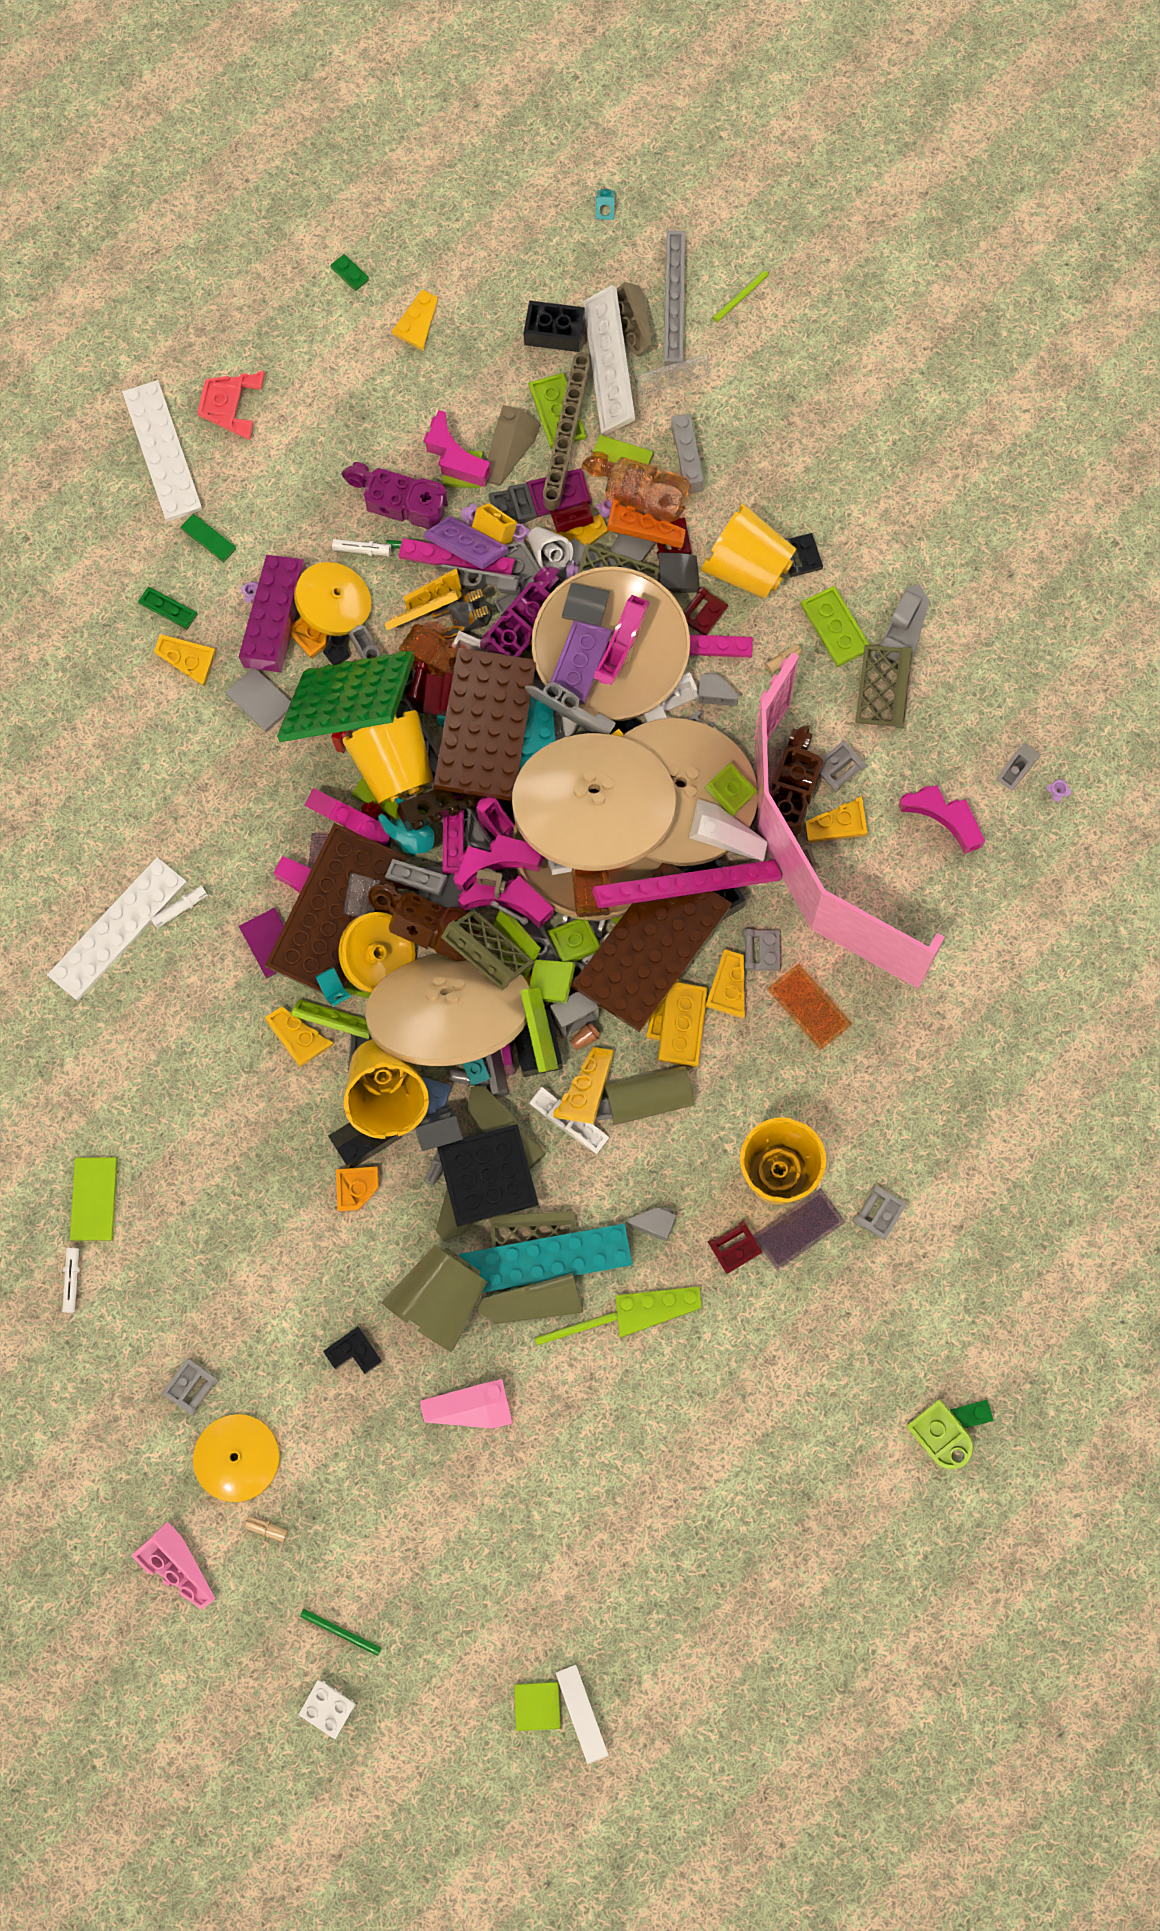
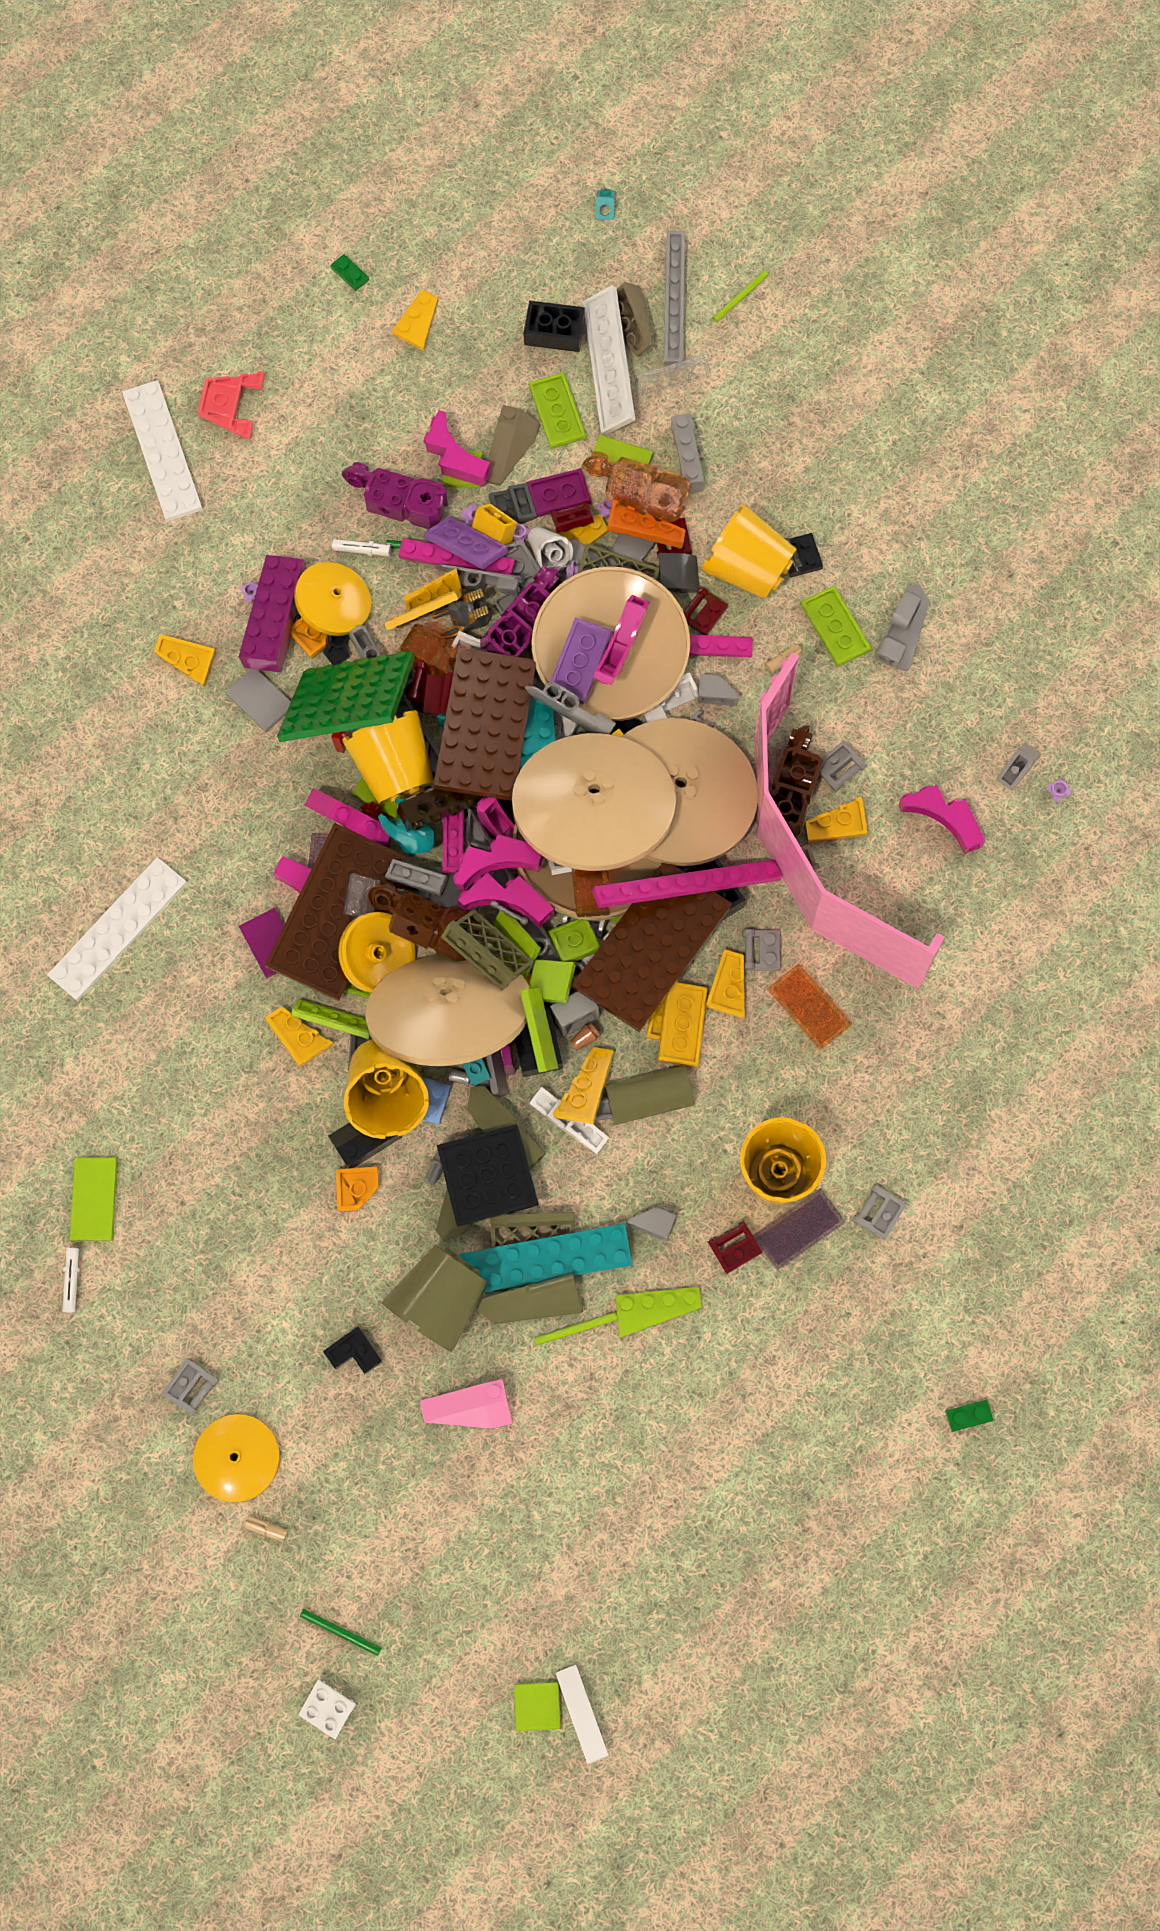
(167, 608): green tile -> none
(170, 1557): bright pink wedge -> none
(187, 901): white pin -> none
(208, 538): green tile -> none
(332, 987): teal bracket -> none
(438, 1129): dark grey brick -> none
(490, 878): dark tan bracket -> none
(566, 439): dark tan beam -> none
(585, 604): dark grey slope -> none
(722, 830): white wedge -> none
(731, 789): lime tile -> none
(901, 687): olive fence -> none
(942, 1434): lime plate -> none

